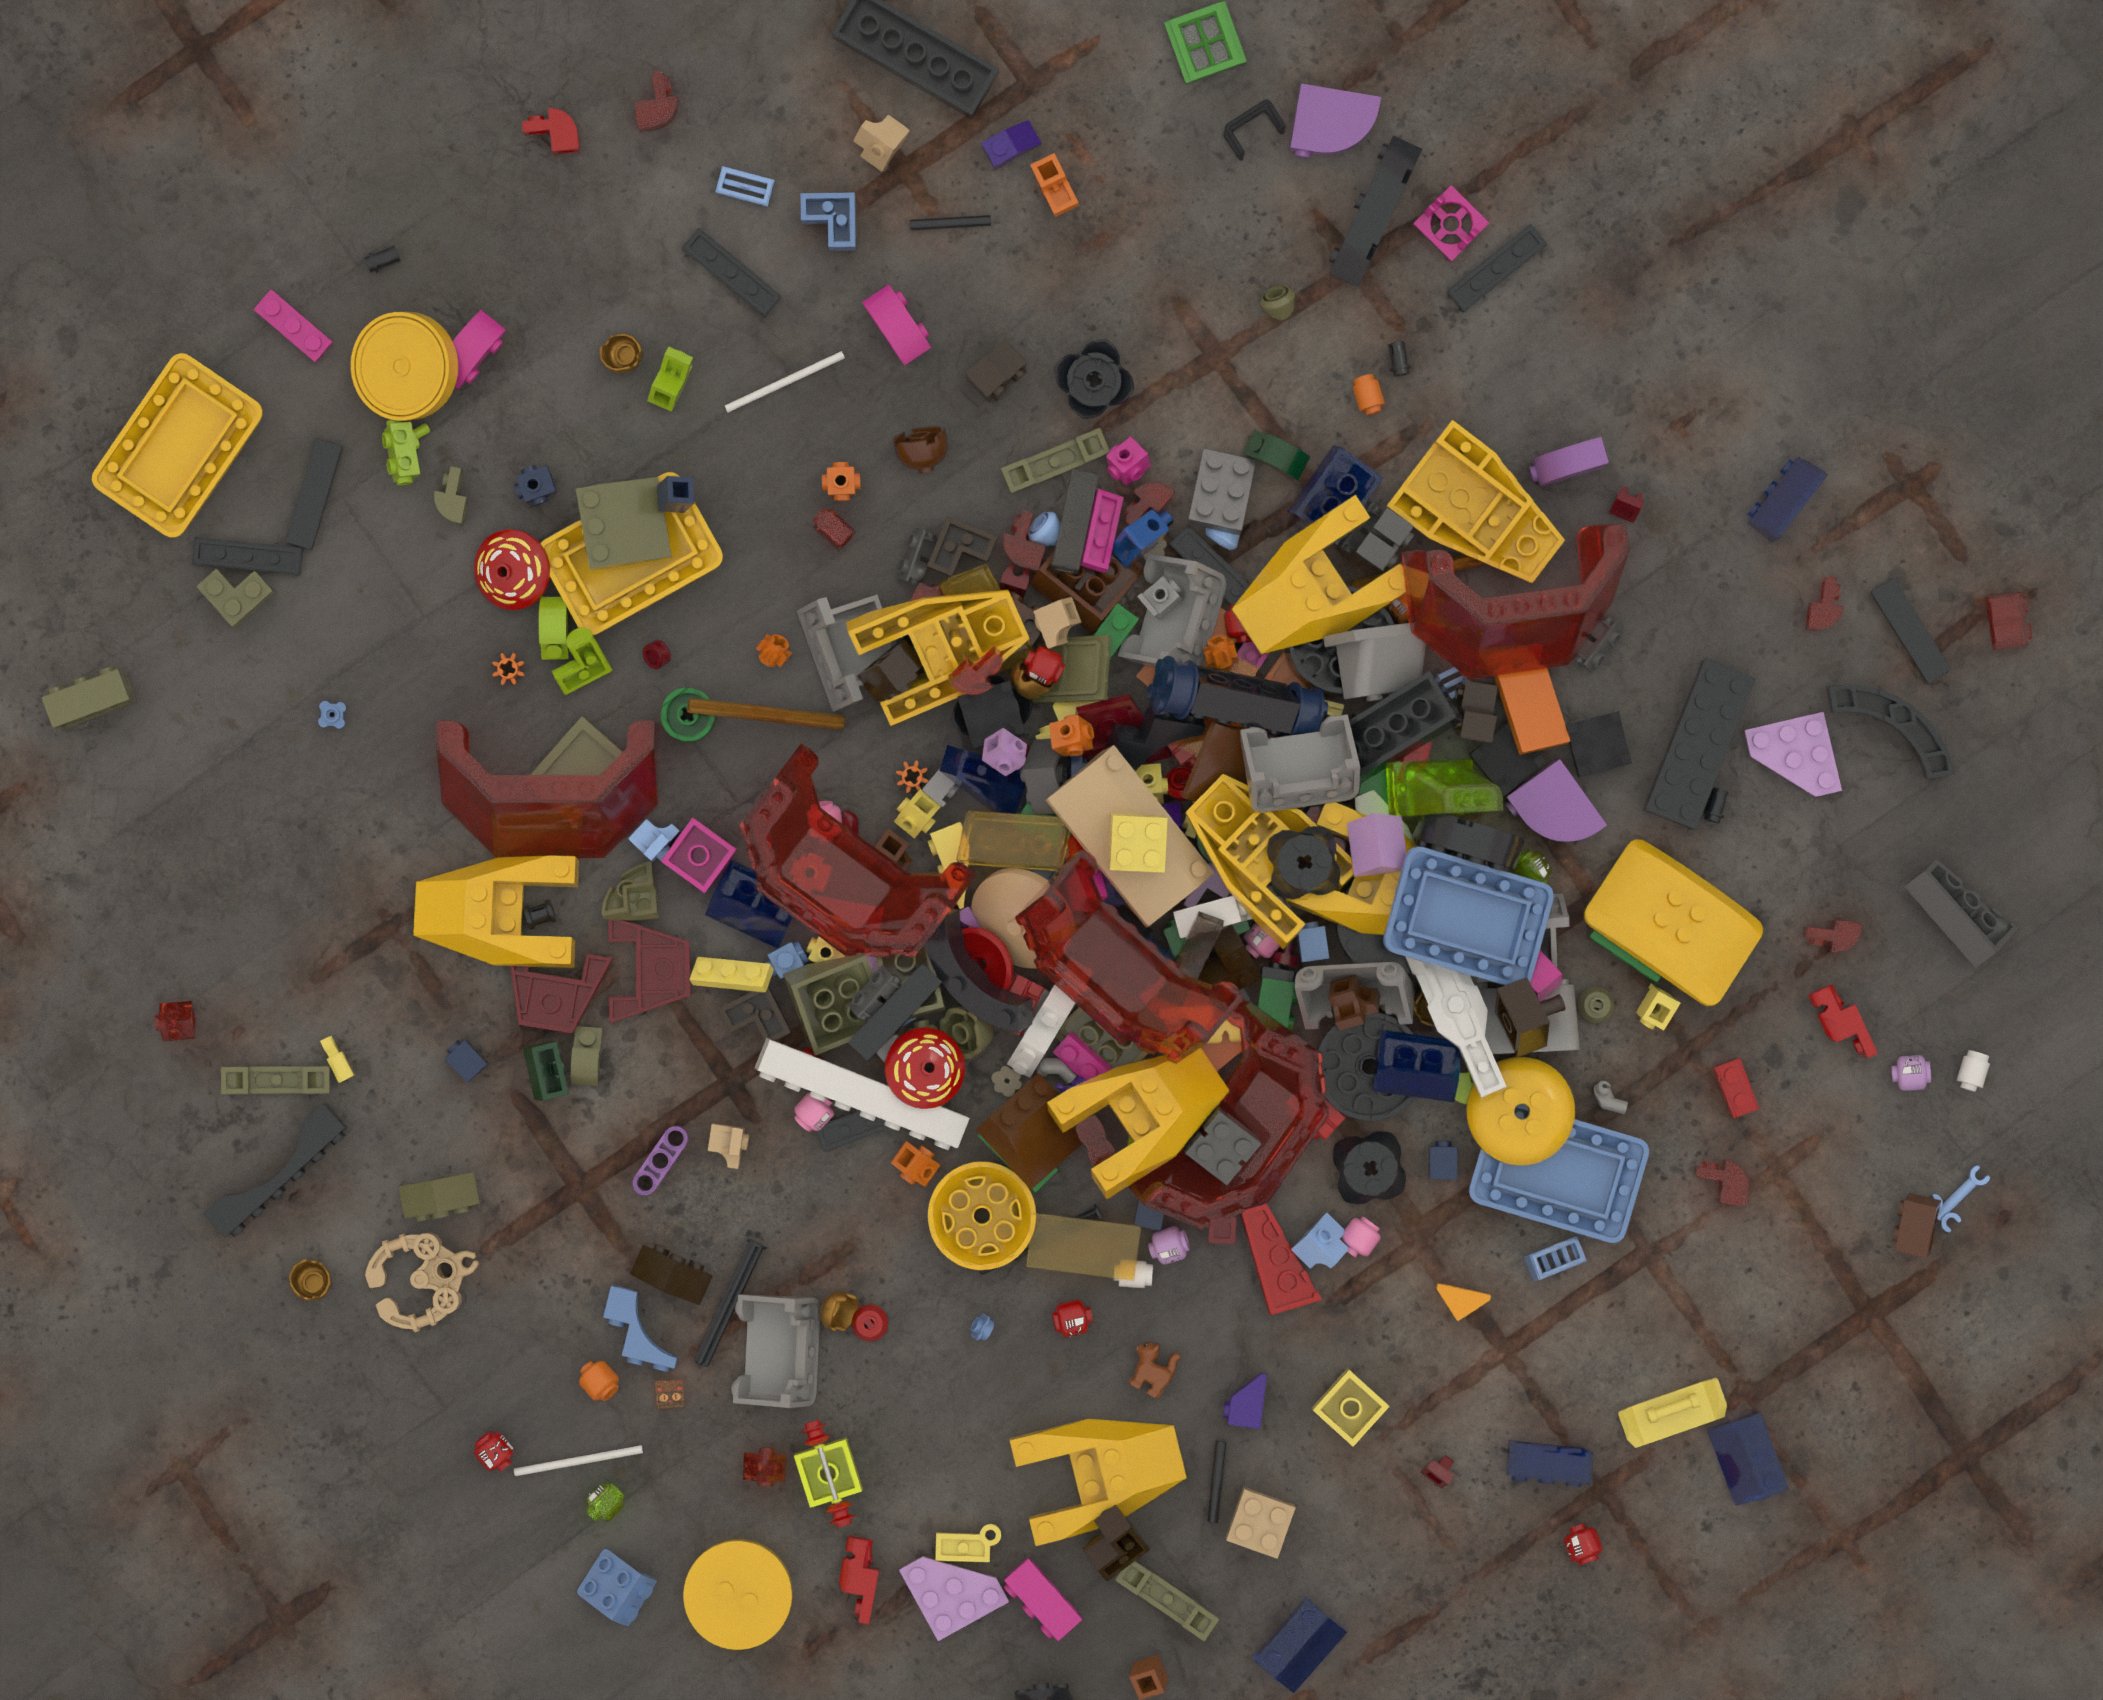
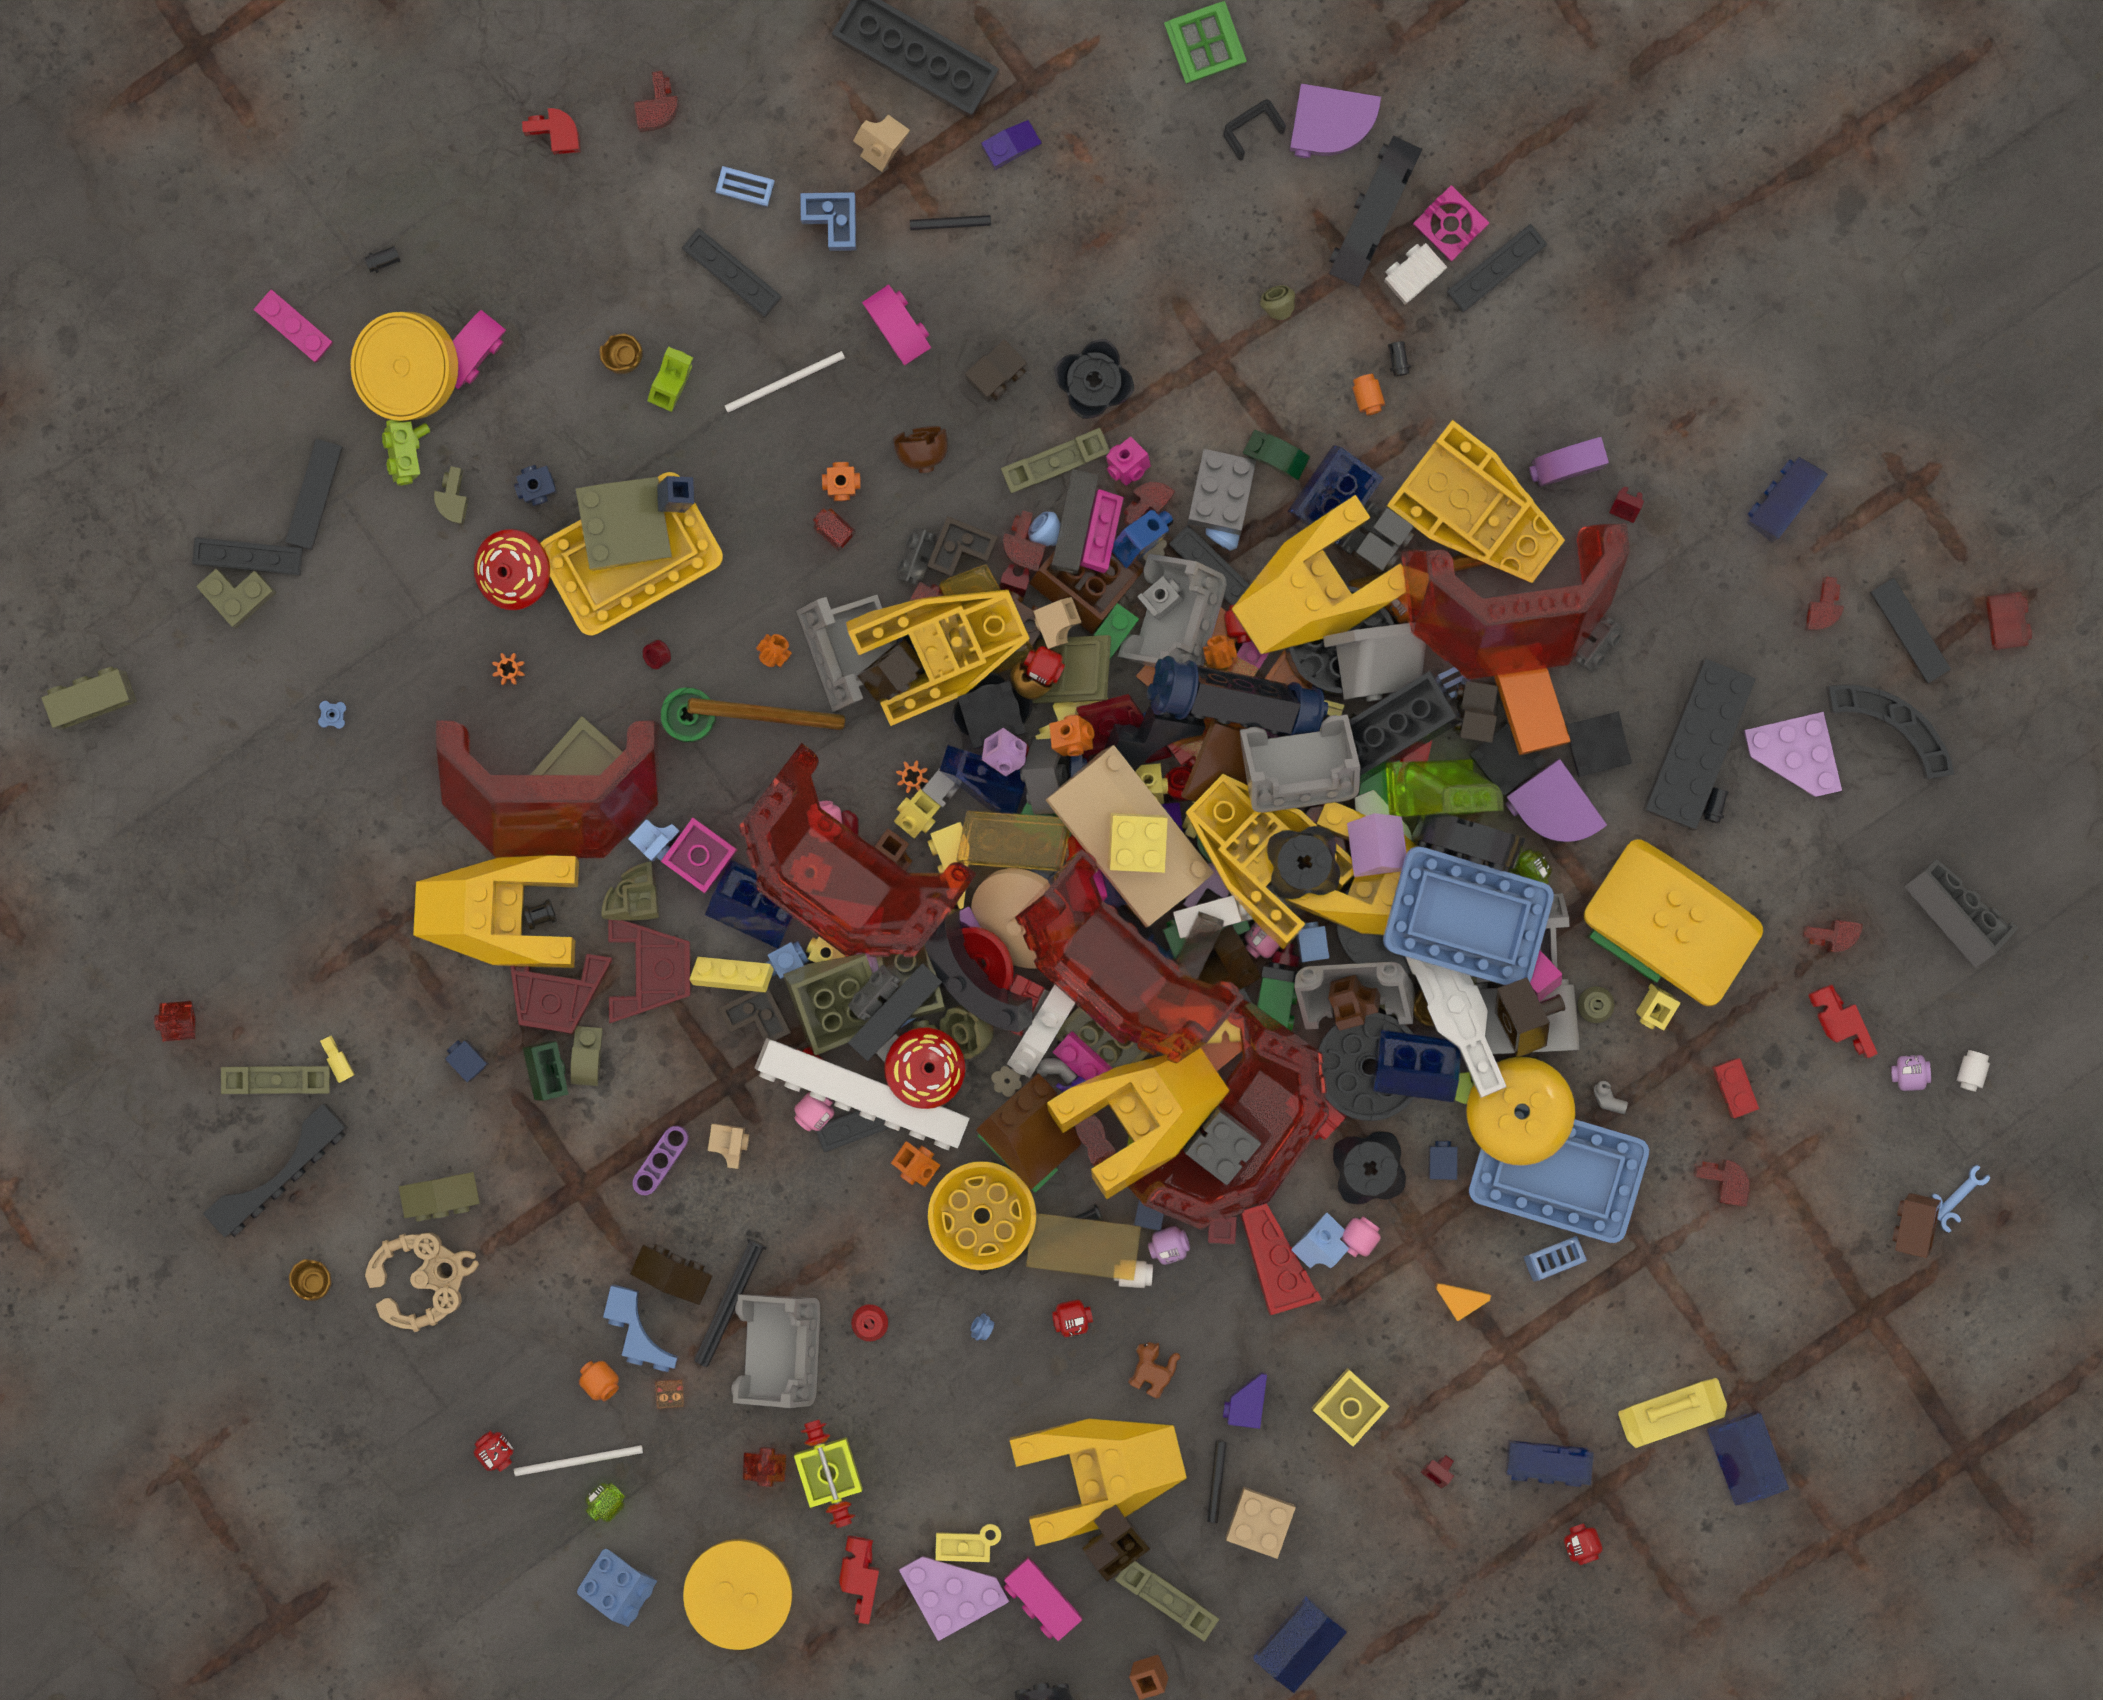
(177, 445): yellow wedge -> none
(553, 628): lime brick -> none
(588, 662): lime brick -> none
(838, 1310): pearl gold hair -> none
(974, 678): clear red brick -> none
(1054, 185): orange brick -> none
(1414, 273): none -> white brick

